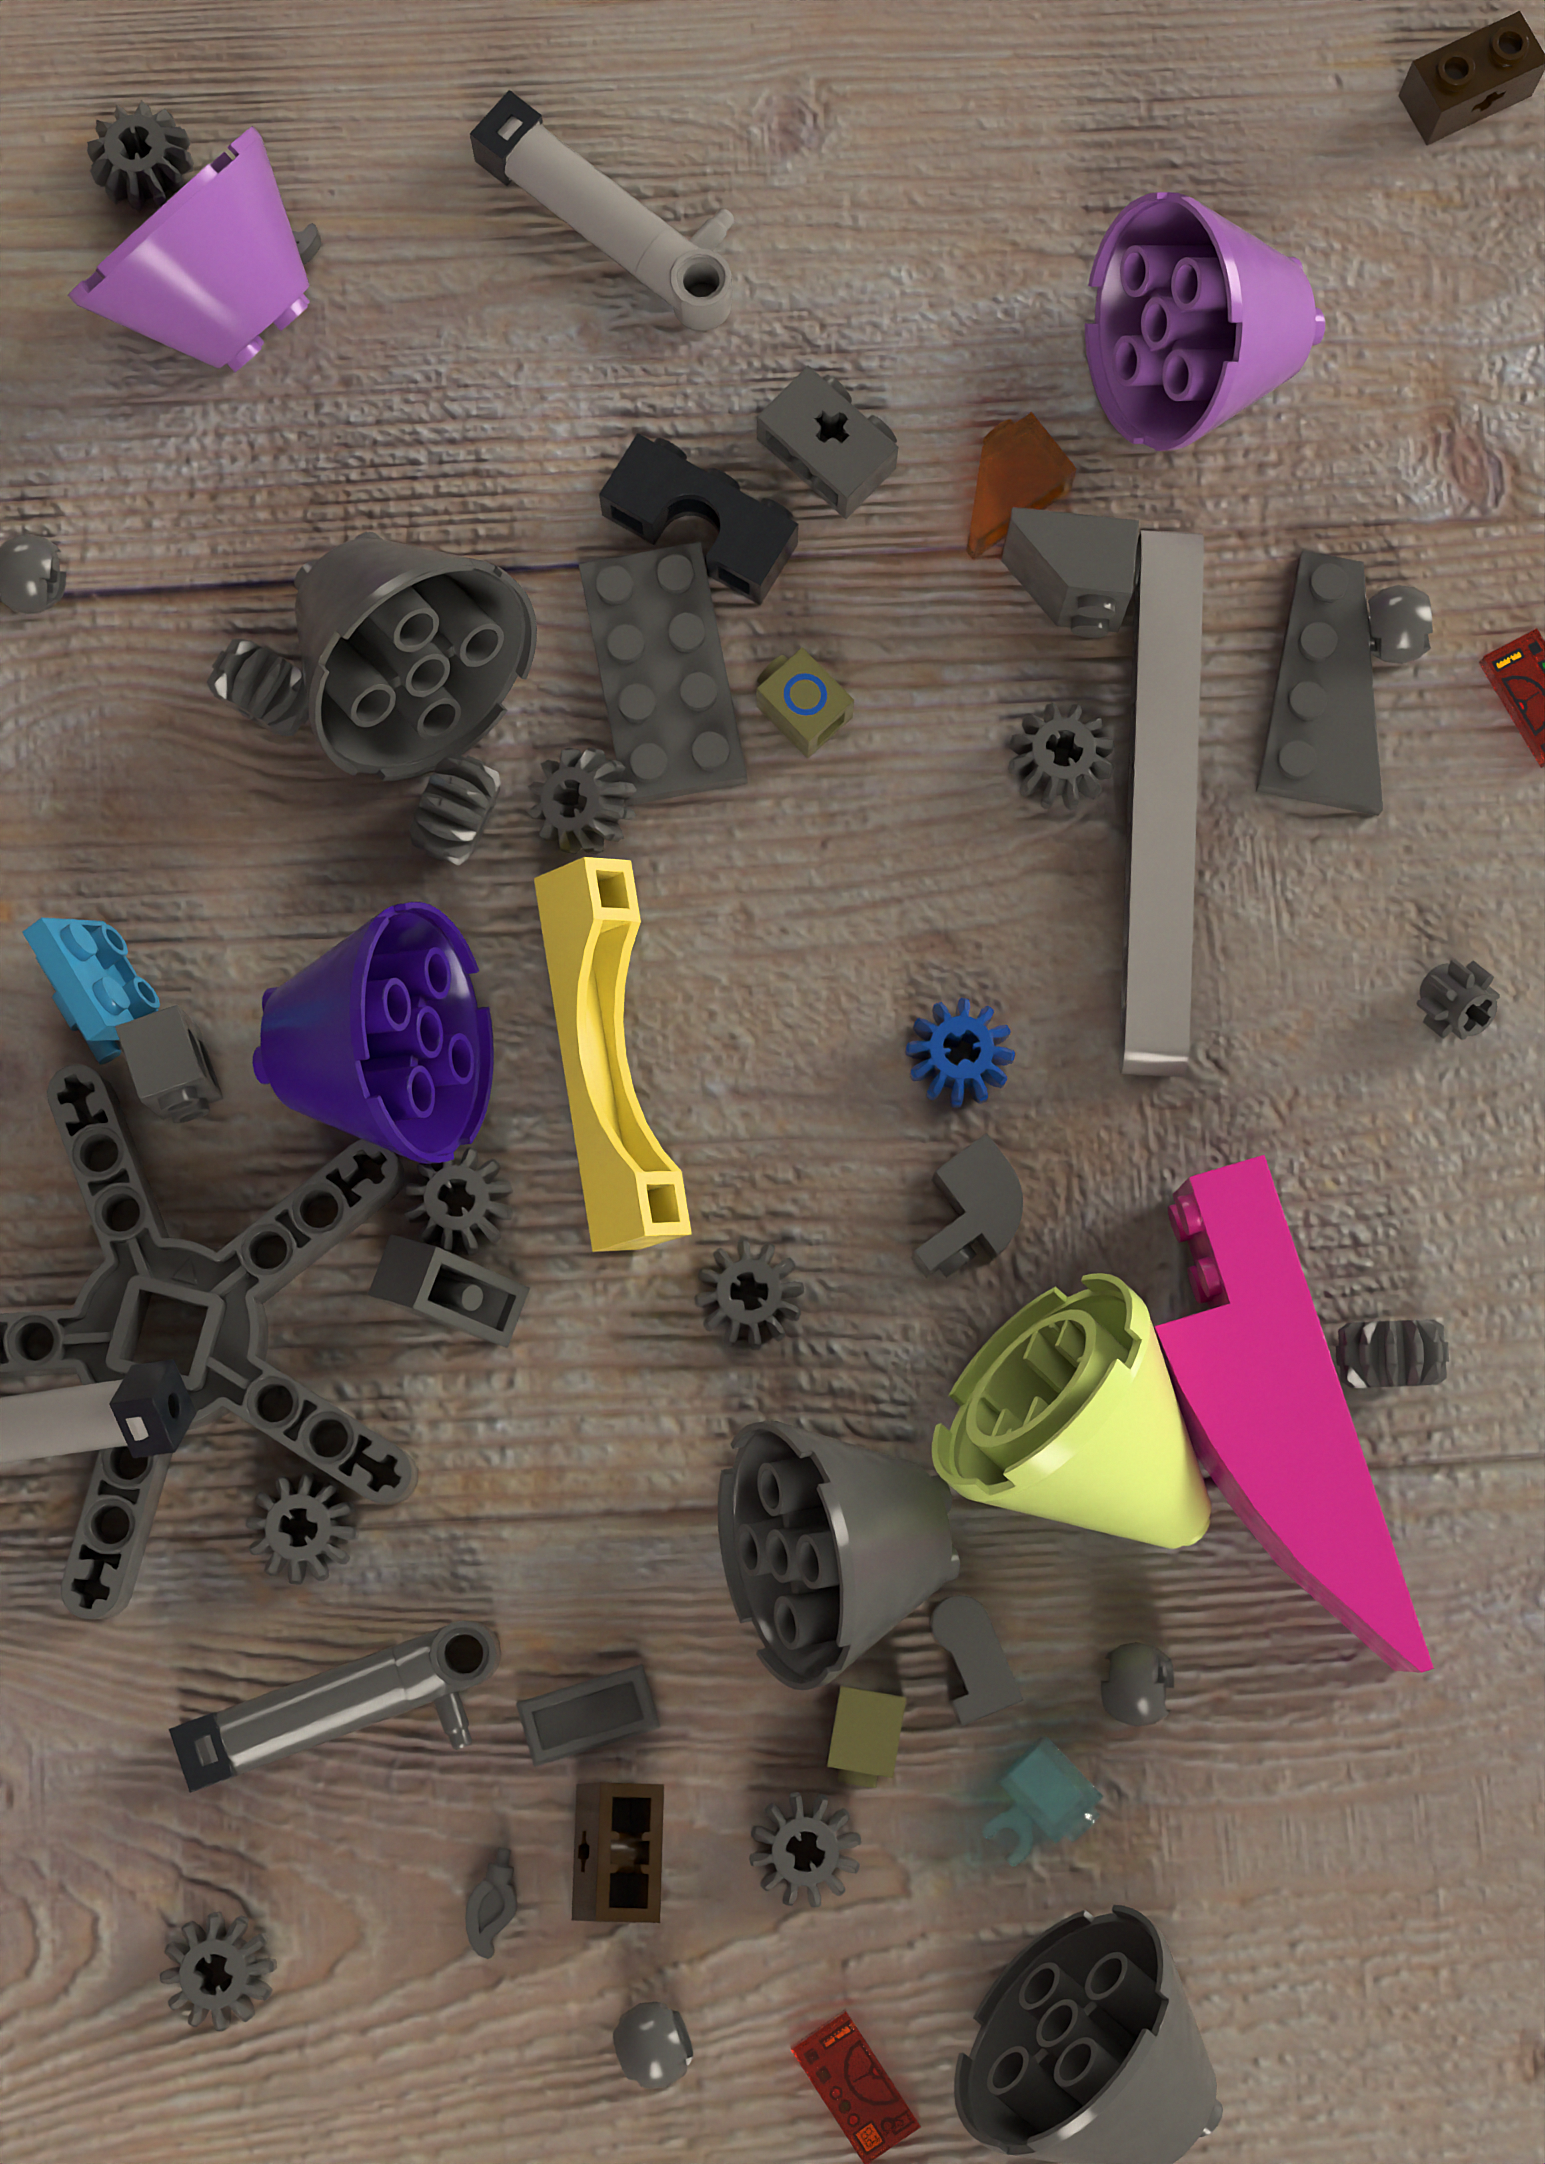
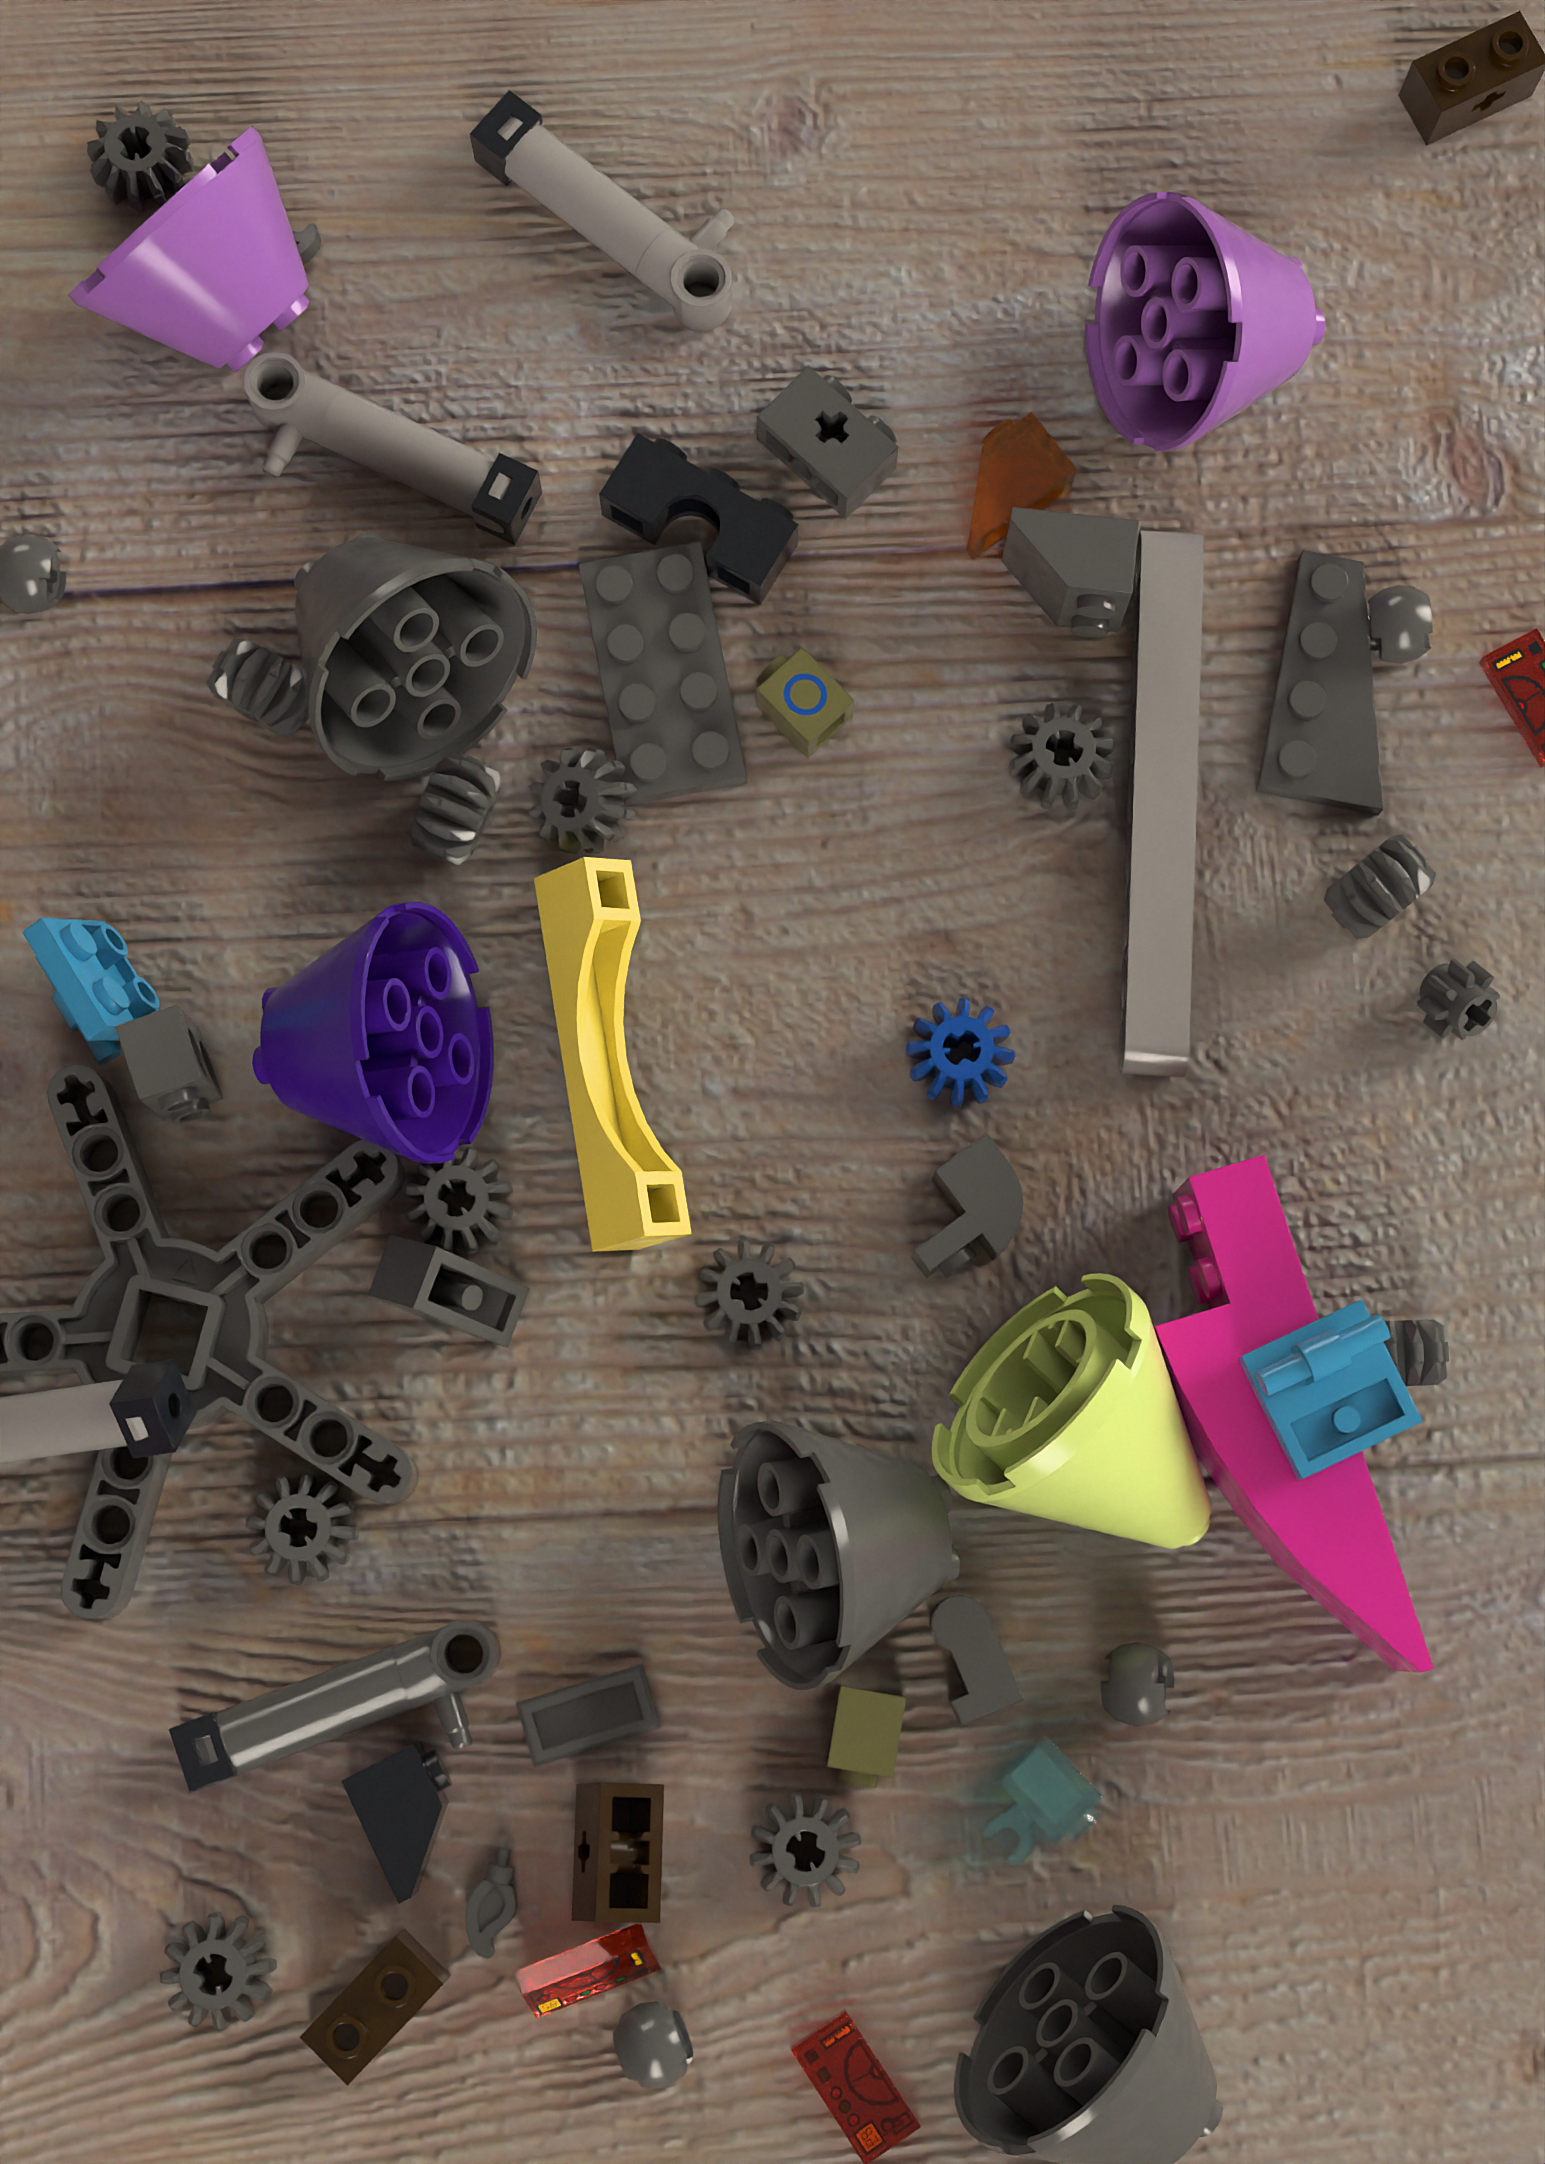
(375, 2006): none -> dark brown brick
(401, 1812): none -> black slope
(491, 490): none -> light grey piece
(587, 1970): none -> clear red tile
(1330, 1389): none -> dark azure plate
(1380, 887): none -> dark grey gear

